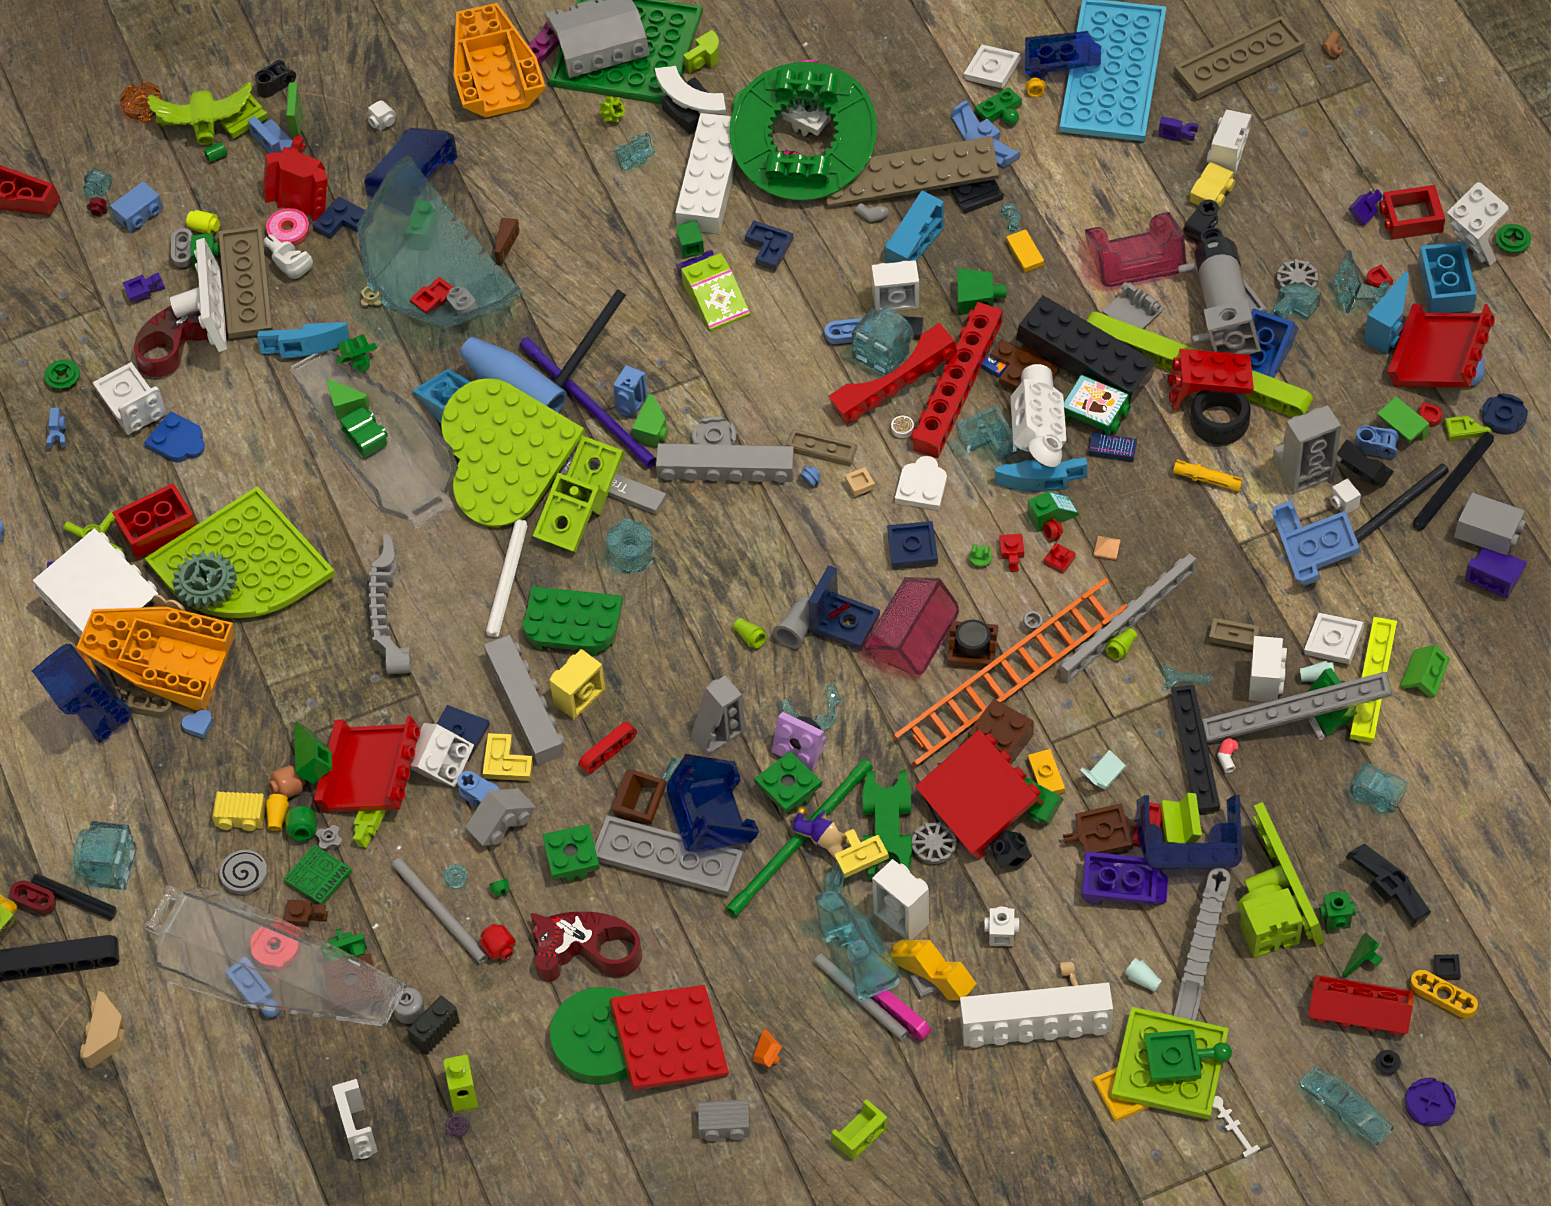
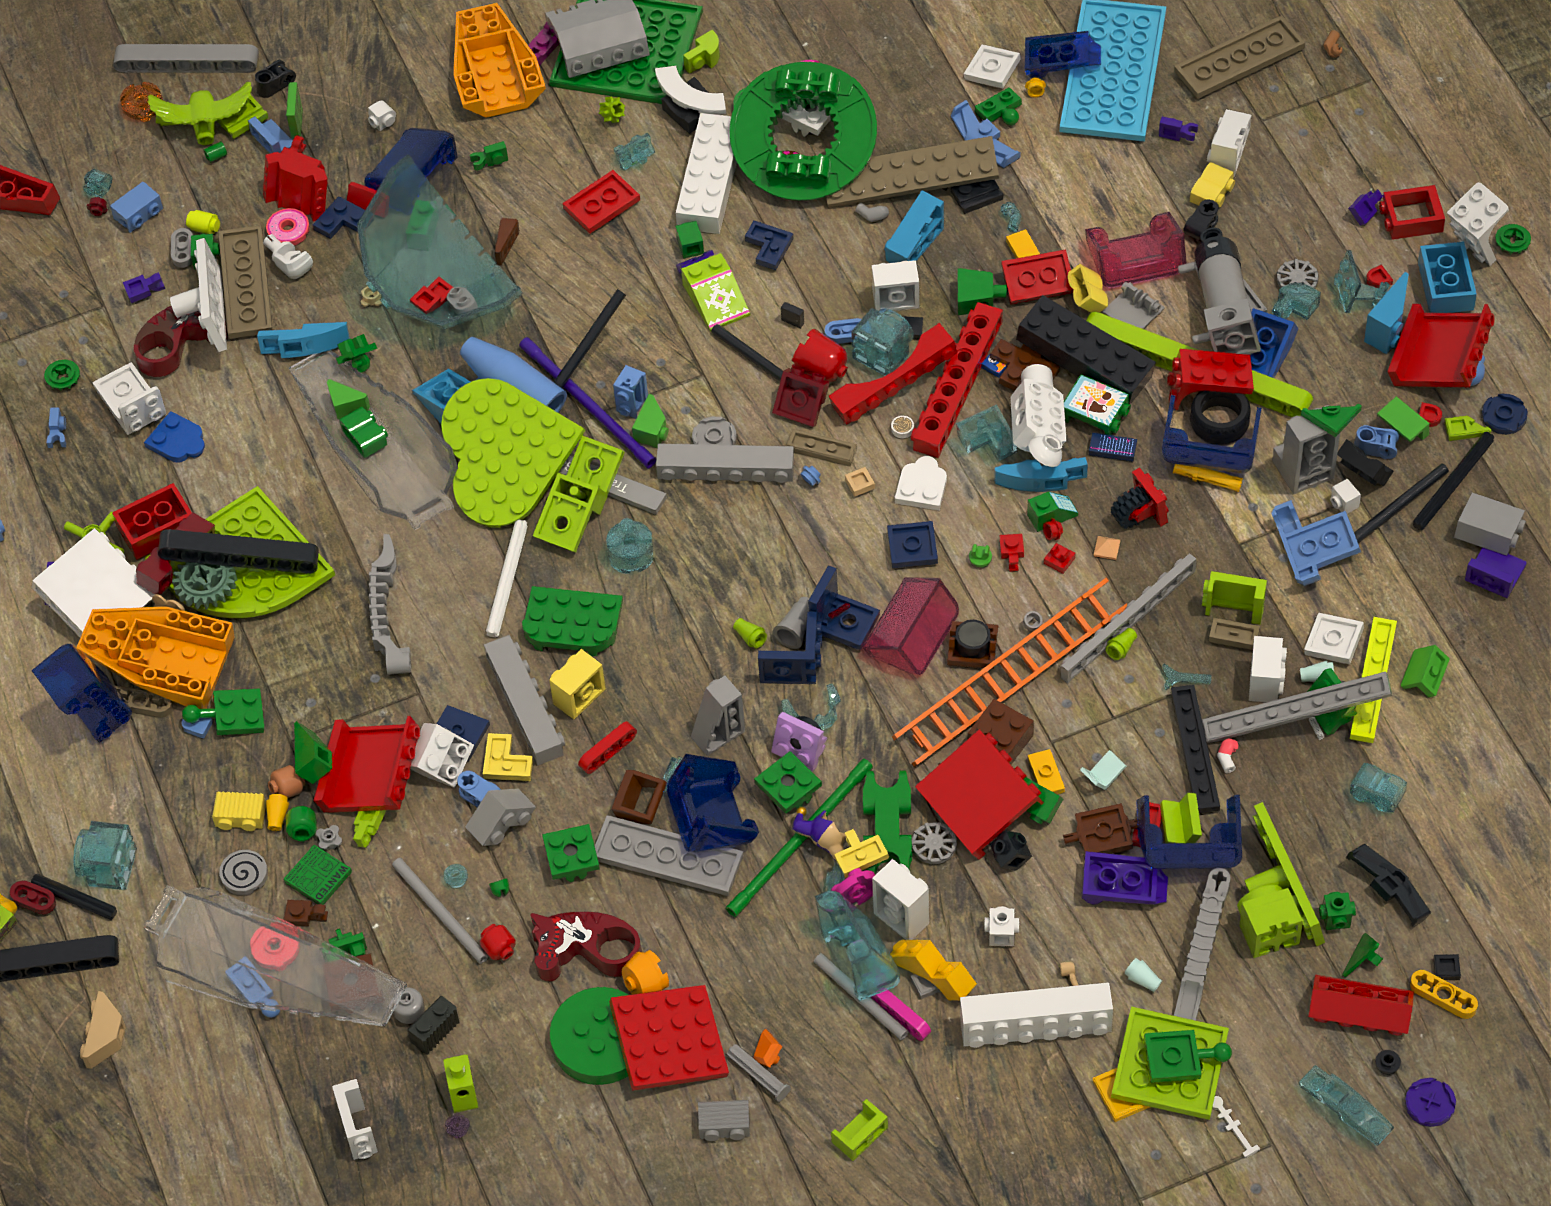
(156, 573): none -> dark red arch
(185, 58): none -> light grey beam
(233, 712): none -> green plate
(238, 551): none -> black beam
(360, 195): none -> red tile
(492, 155): none -> green plate
(601, 201): none -> red plate
(643, 974): none -> light orange cone
(747, 351): none -> black piece
(758, 1072): none -> light grey axle
(792, 315): none -> black tile
(794, 666): none -> dark blue bracket
(800, 395): none -> dark red plate
(821, 356): none -> red cylinder
(857, 886): none -> dark pink plate
(1037, 276): none -> red plate
(1087, 289): none -> light yellow brick
(1140, 502): none -> plate
(1235, 593): none -> lime panel
(1236, 459): none -> clear blue windscreen
(1332, 418): none -> green tile

